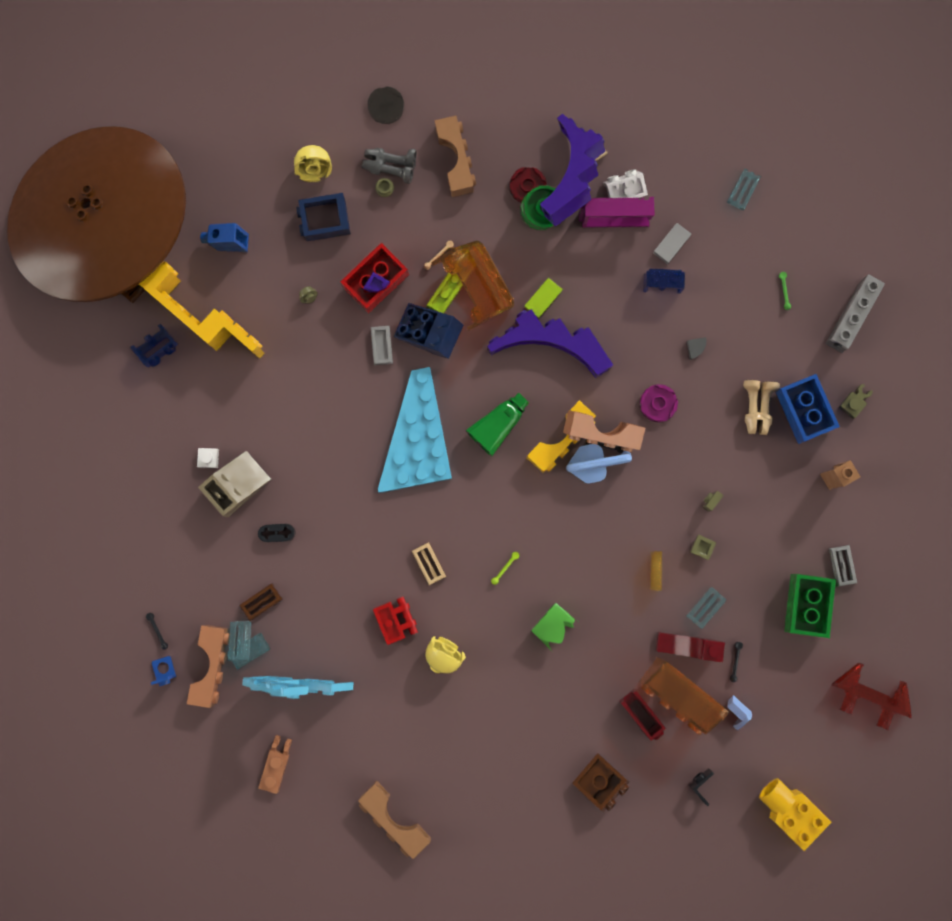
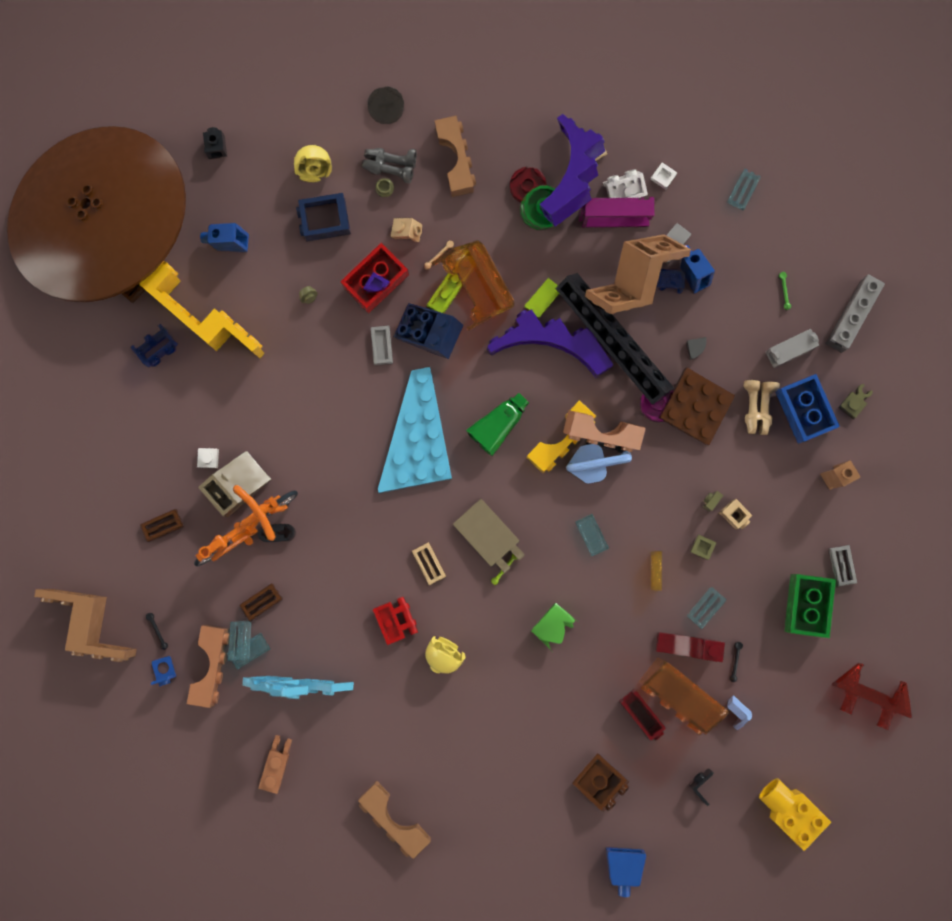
(85, 624): none -> medium nougat bracket
(177, 519): none -> reddish brown tile
(217, 148): none -> black brick
(246, 528): none -> orange piece
(406, 229): none -> tan bracket
(488, 535): none -> dark tan tile
(592, 535): none -> clear light blue tile
(615, 340): none -> black brick
(625, 868): none -> blue torso
(637, 273): none -> medium nougat bracket
(663, 176): none -> white plate
(696, 406): none -> reddish brown plate
(697, 270): none -> blue torso
(743, 514): none -> tan brick
(792, 348): none -> light grey brick

